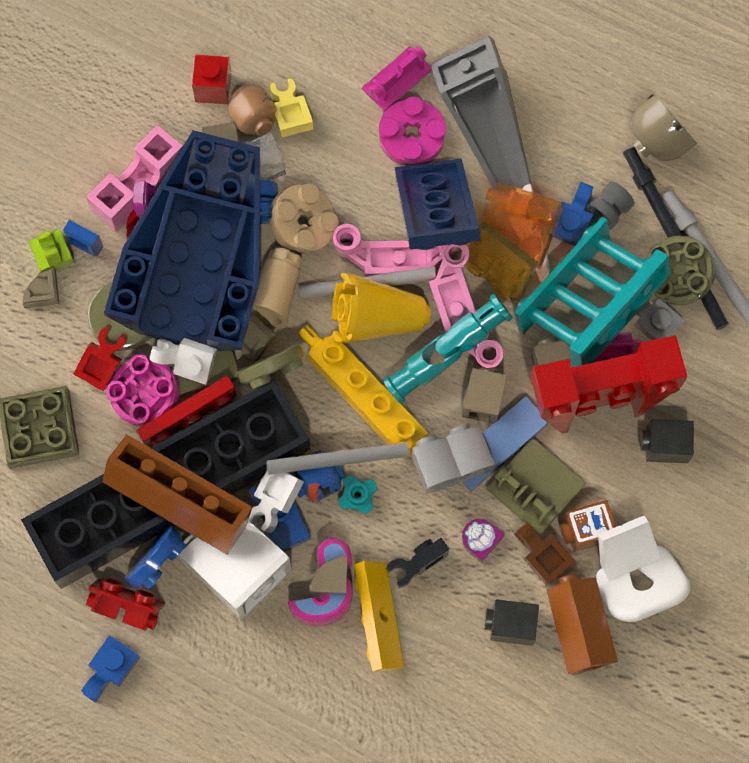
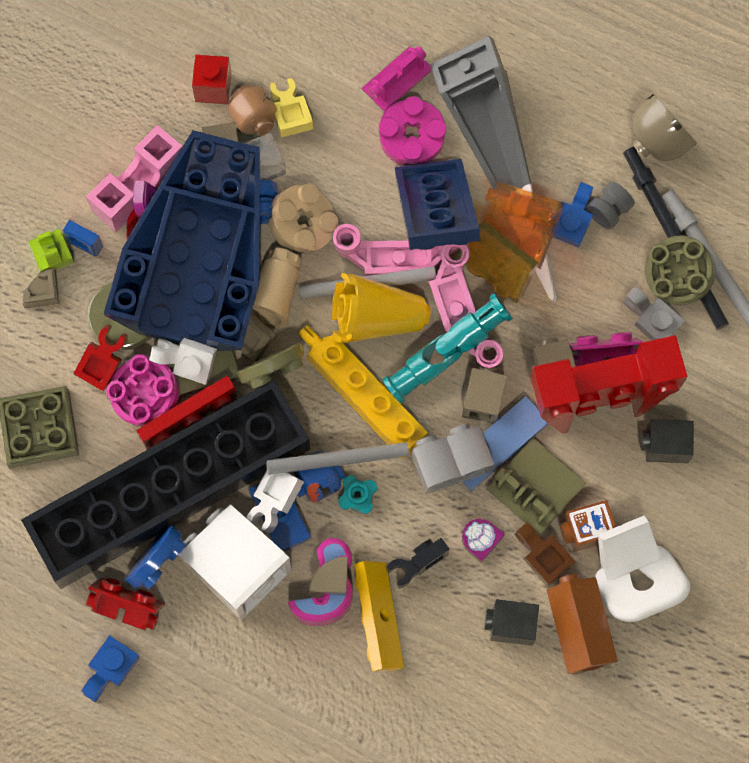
(176, 494): dark orange brick -> none
(607, 320): teal fence -> none

